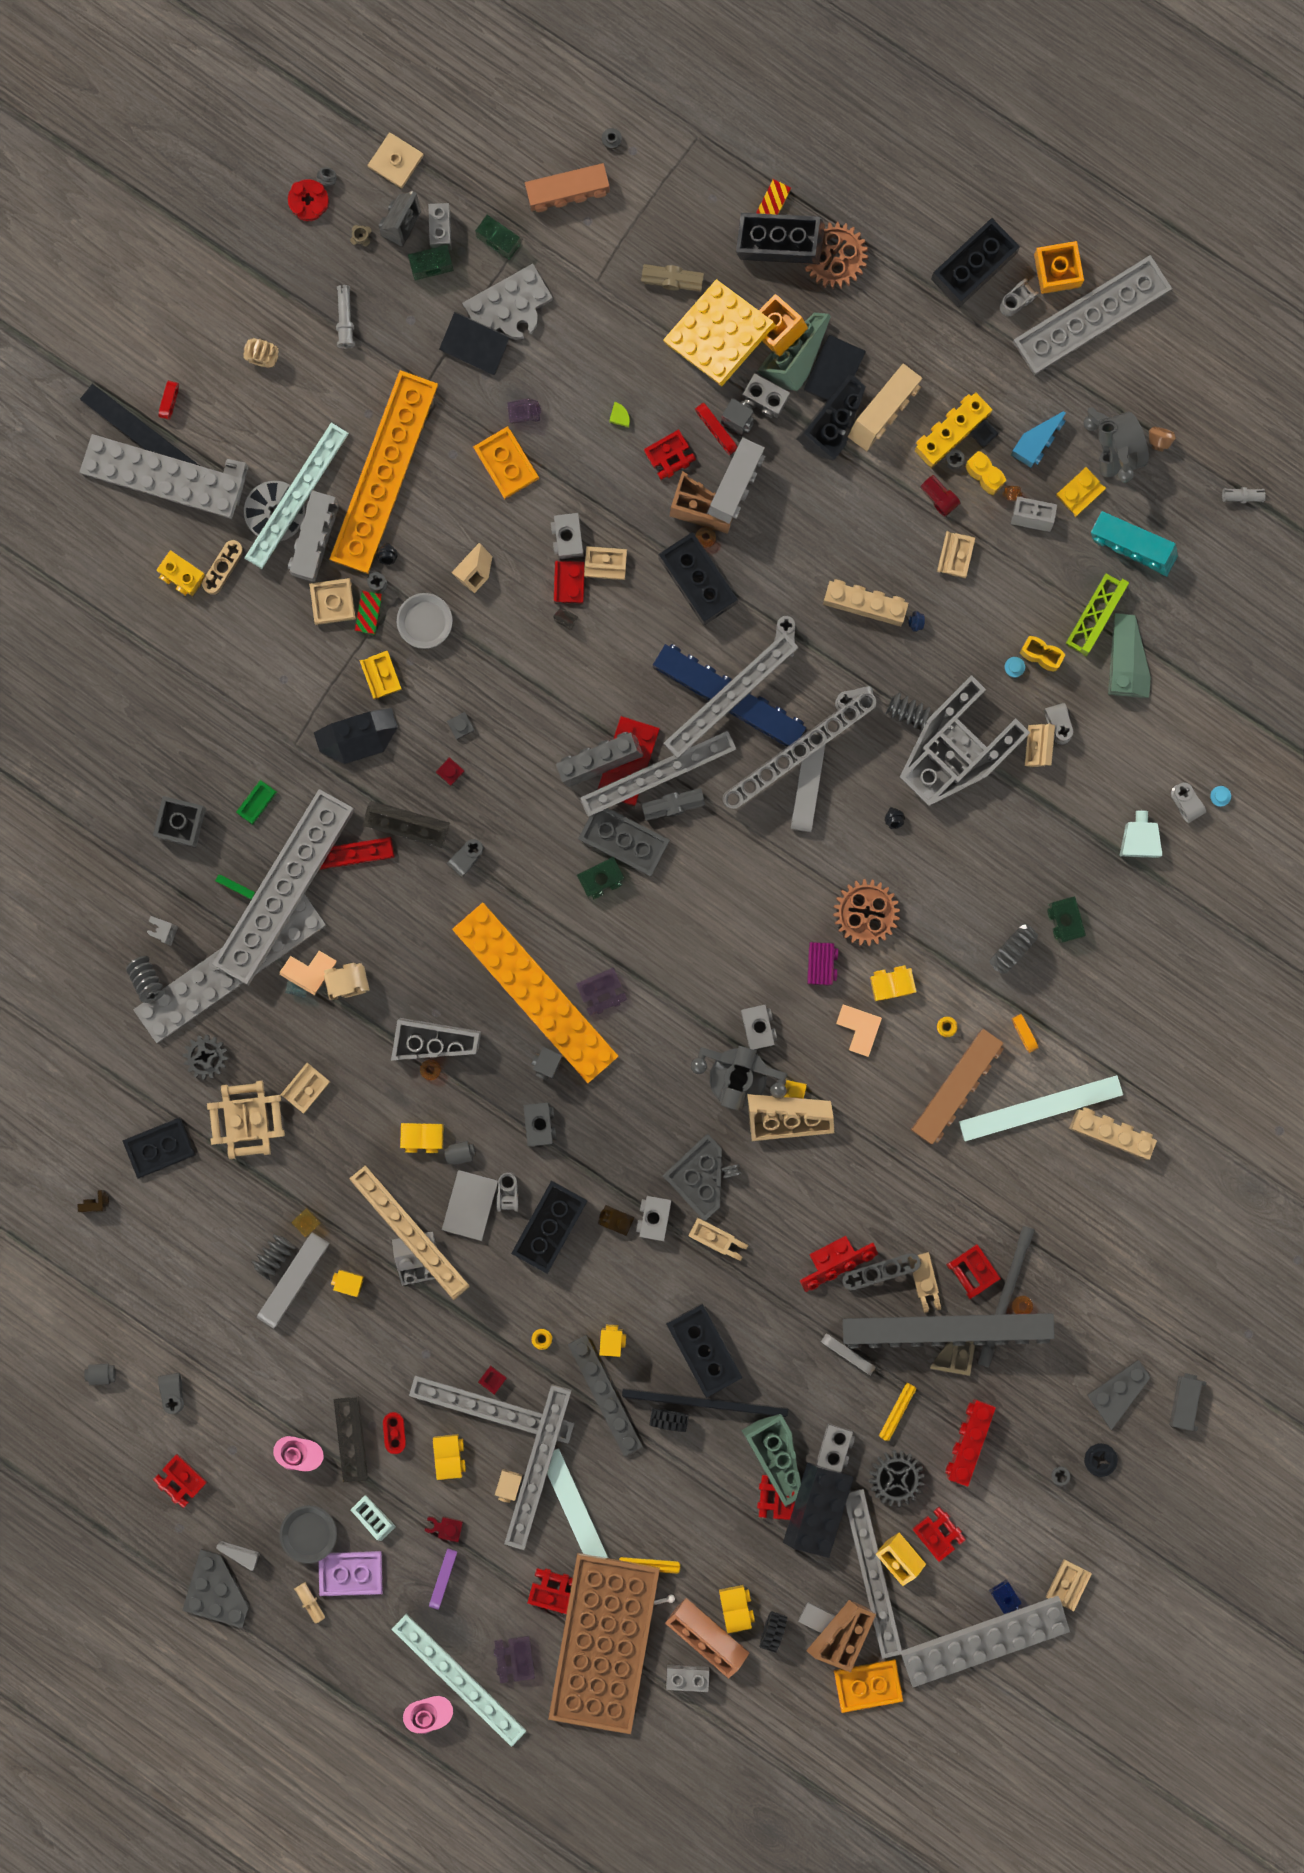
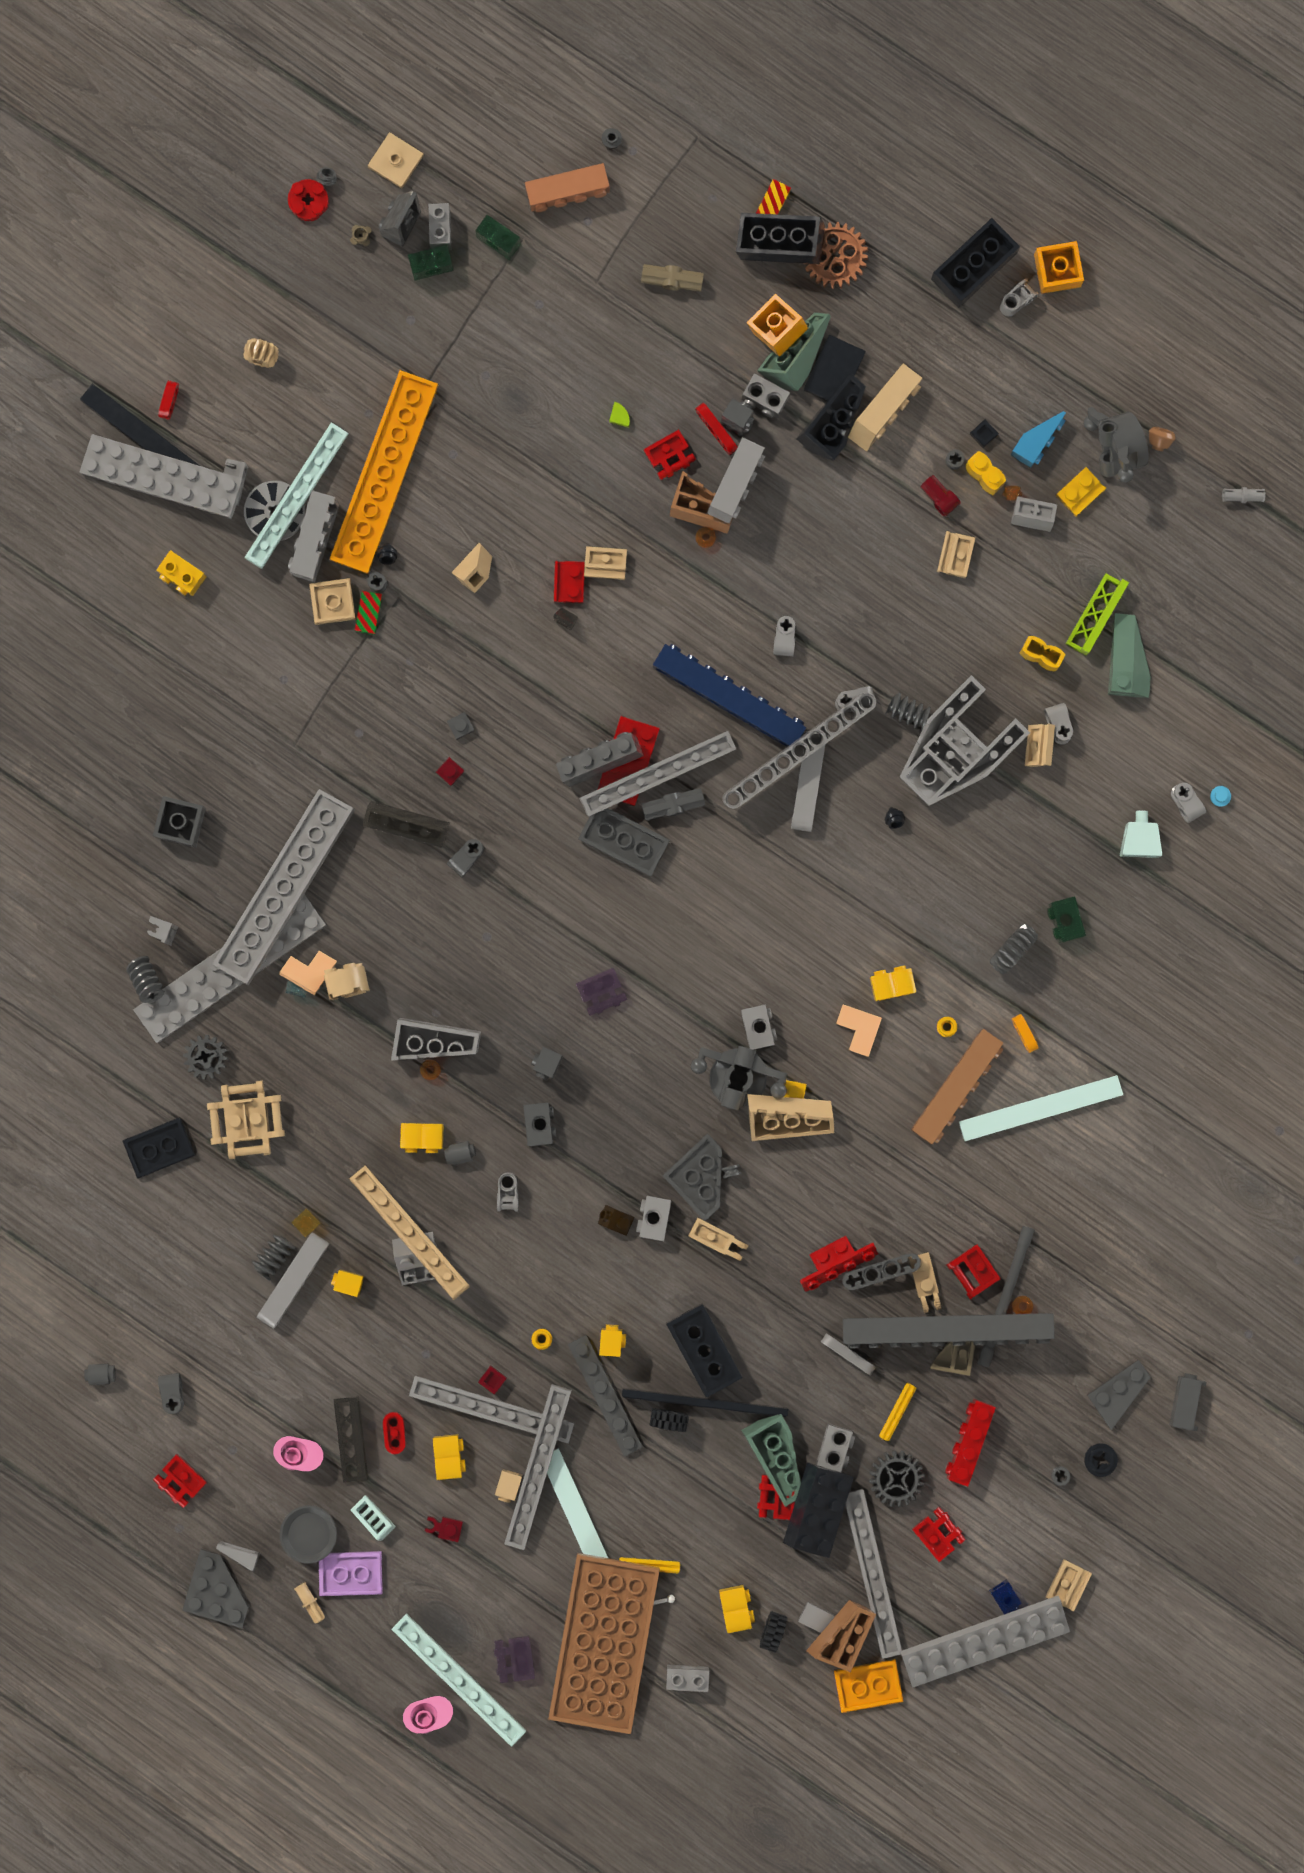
(90, 1205): dark brown bracket -> none
(225, 551): tan beam -> none
(235, 886): green tile -> none
(256, 802): green tile -> none
(305, 1088): tan plate -> none
(345, 325): light grey pin -> none
(357, 736): black wedge -> none
(359, 853): red tile -> none
(380, 675): yellow plate -> none
(424, 620): light grey piece -> none
(443, 1578): medium lavender beam -> none
(470, 1205): light grey tile -> none
(474, 343): black tile -> none
(506, 462): light orange tile -> none
(511, 303): light grey plate -> none
(523, 410): clear purple bracket -> none
(535, 992): light orange plate -> none
(549, 1227): black brick -> none
(550, 1597): red plate -> none
(570, 524): light grey brick -> none
(588, 878): clear green brick -> none
(702, 565): black brick -> none
(707, 1638): nougat brick -> none
(719, 332): yellow plate -> none
(731, 695): light grey plate -> none
(821, 963): magenta brick -> none
(865, 603): tan brick -> none
(869, 894): nougat gear -> none
(900, 1559): yellow brick -> none
(916, 621): dark blue plate -> none
(953, 430): yellow brick -> none
(1014, 667): medium azure plate -> none
(1092, 315): light grey plate -> none
(1112, 1134): tan brick -> none
(1135, 543): teal wedge -> none

